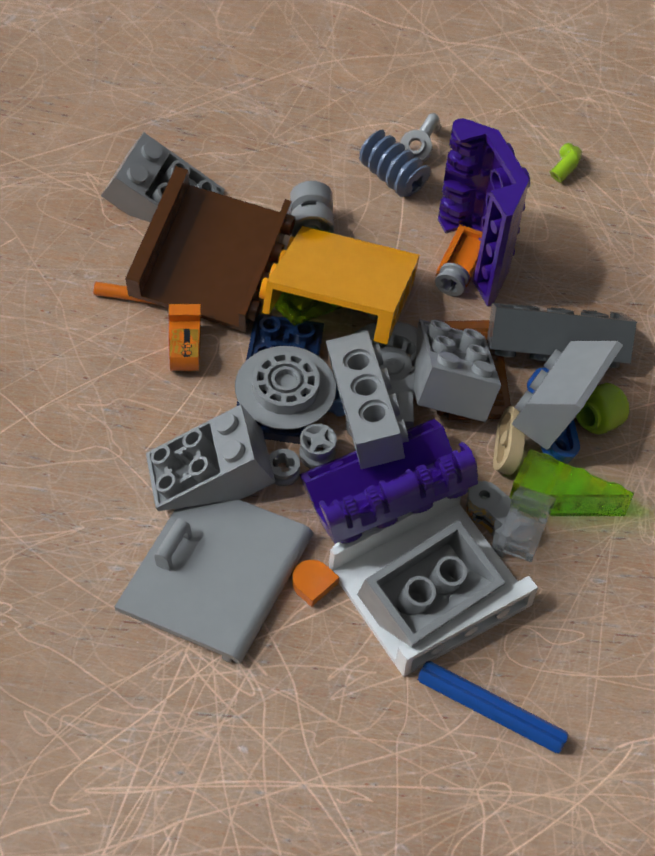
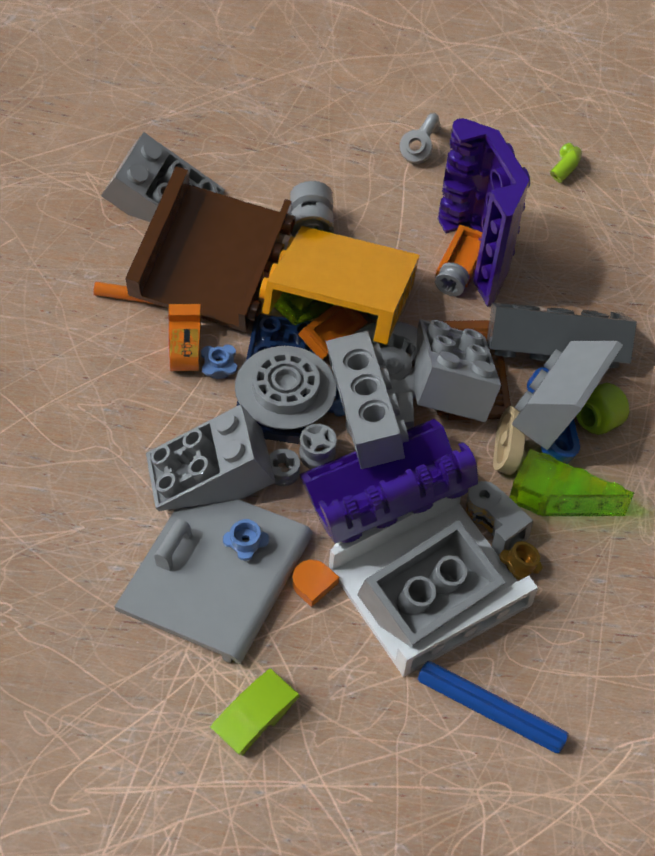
(222, 368): none -> medium blue plate
(245, 529): none -> medium blue plate
(254, 710): none -> lime slope
(332, 324): none -> orange tile
(394, 164): sand blue piece -> none
(522, 560): none -> pearl gold plate
(525, 523): clear slope -> none

